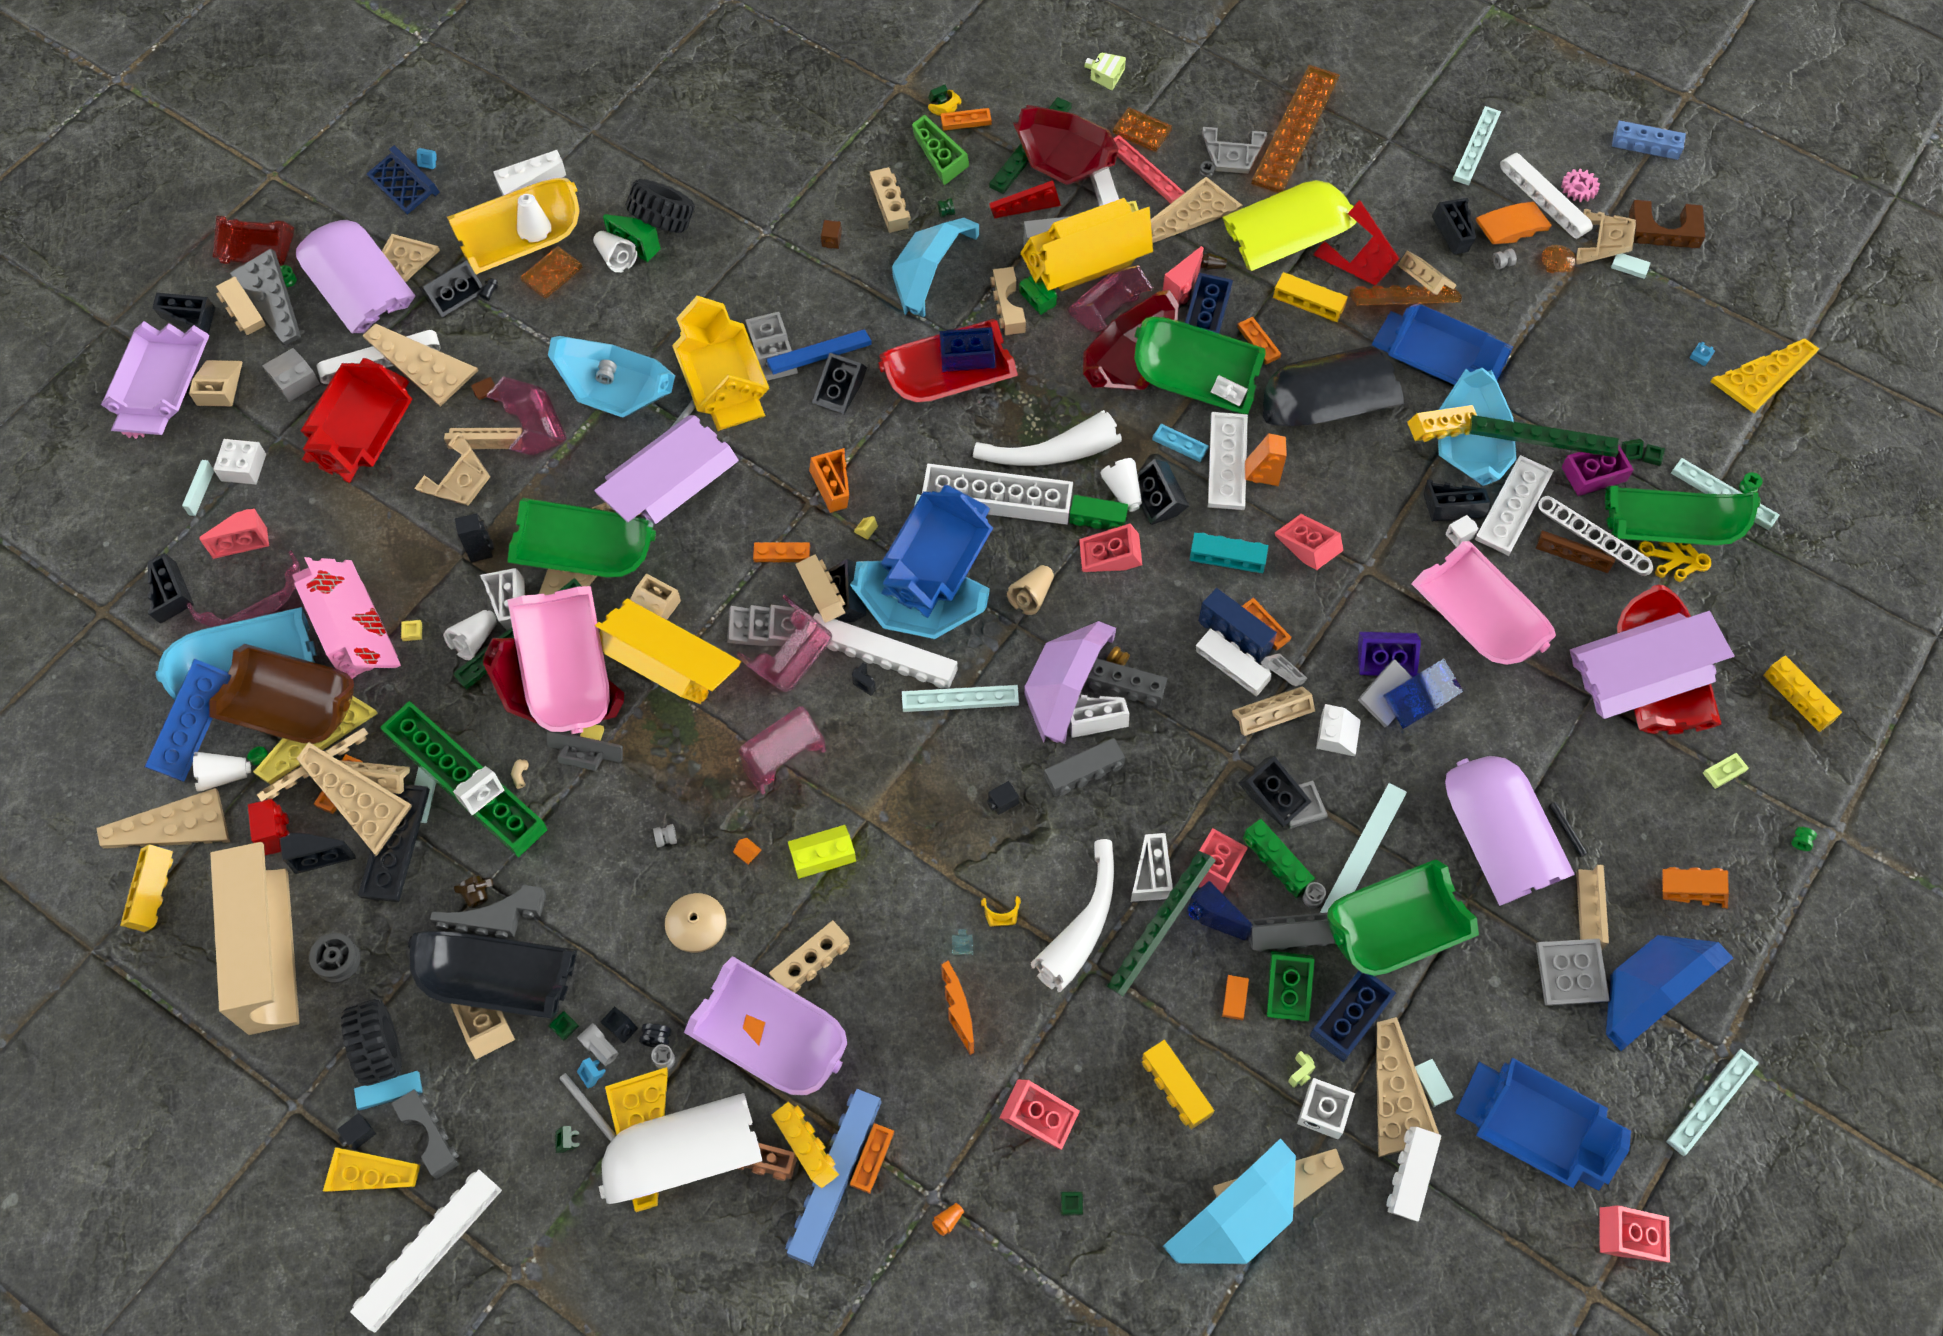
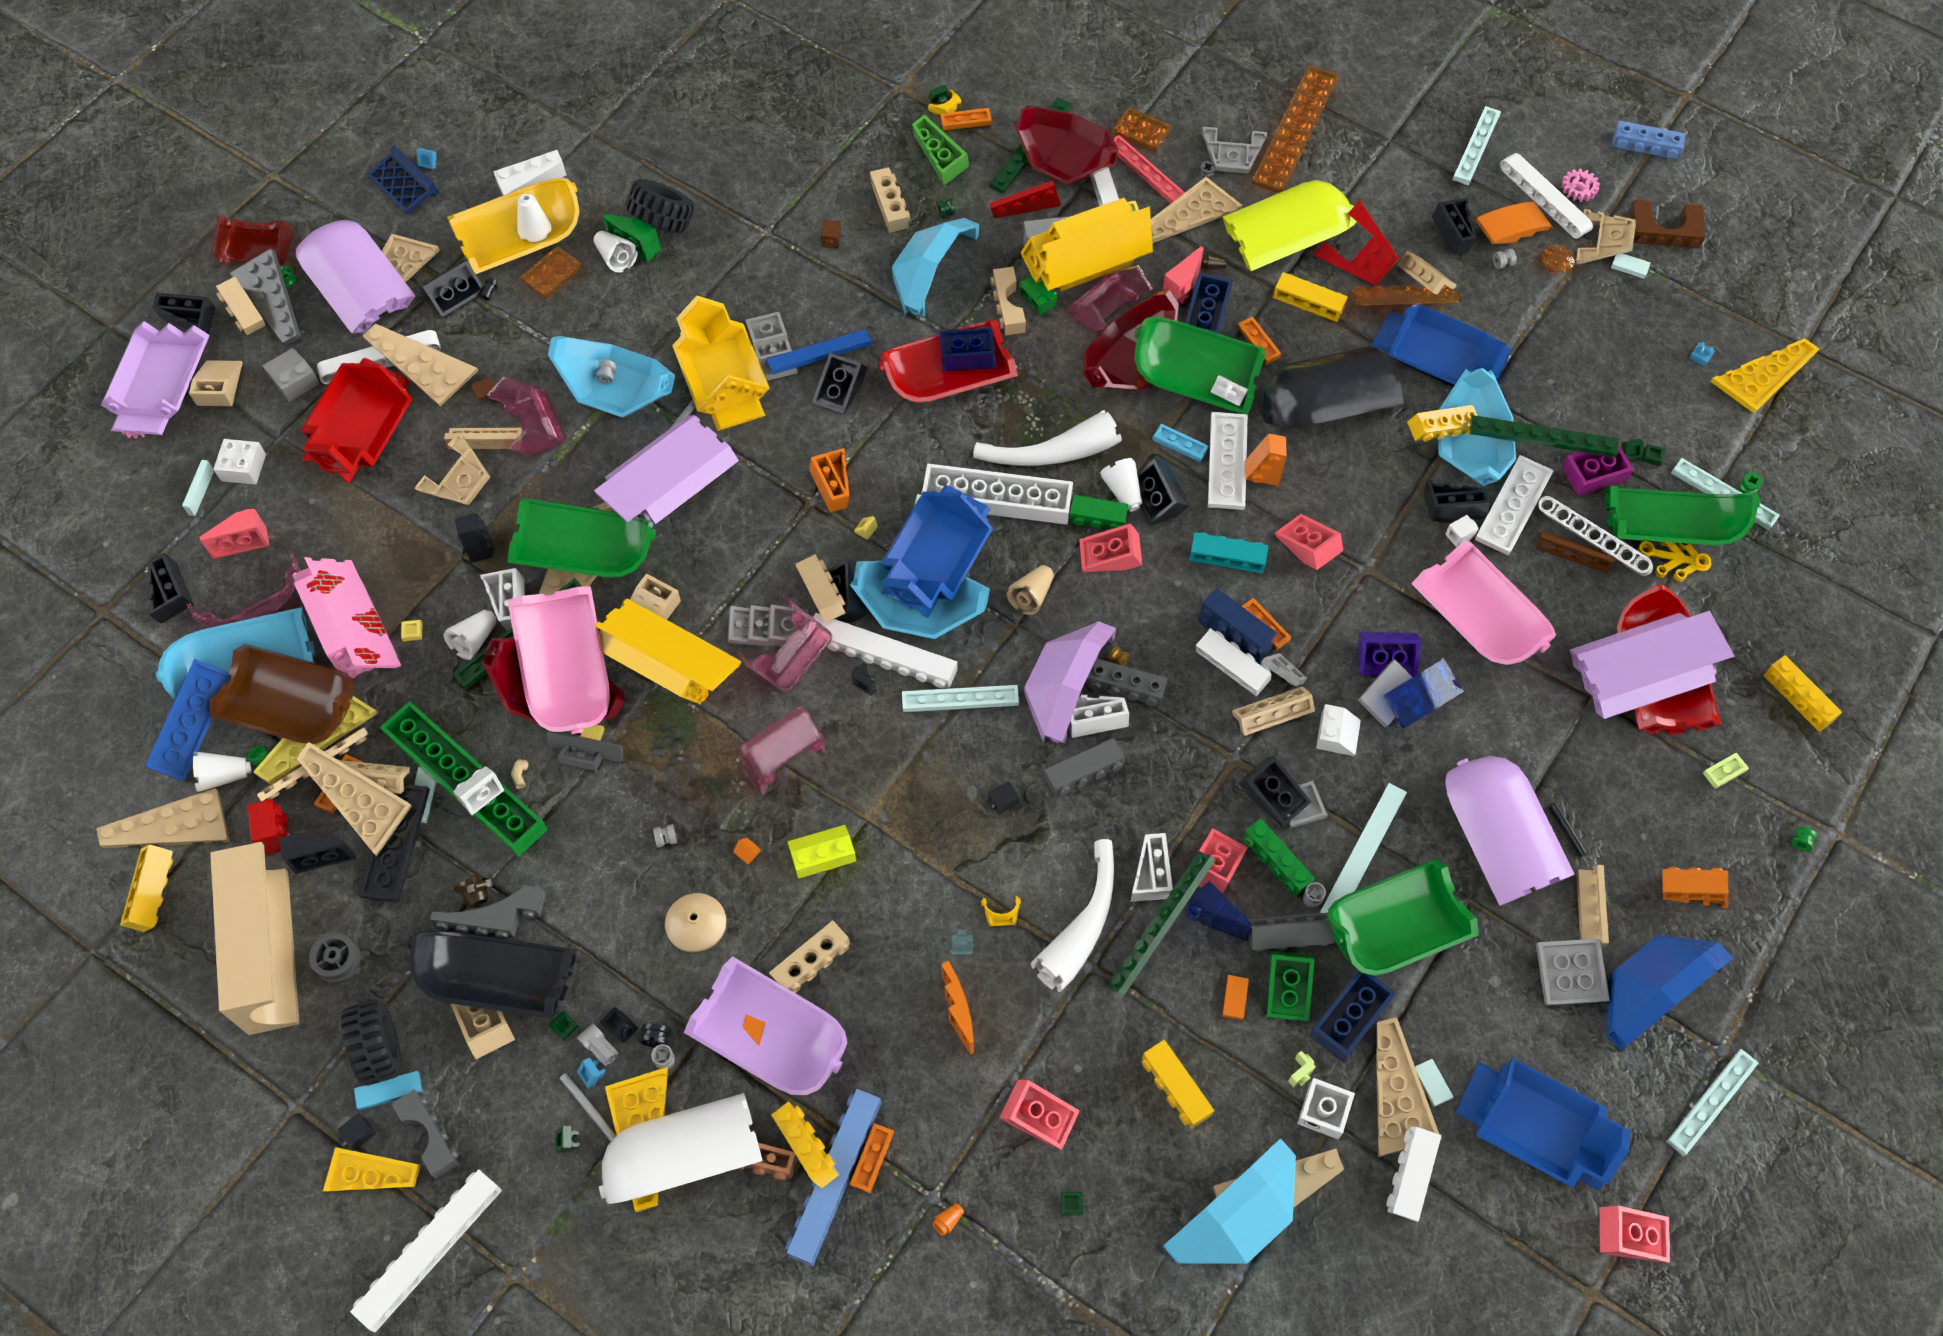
(781, 551): orange plate -> none
(1106, 69): yellowish green torso -> none

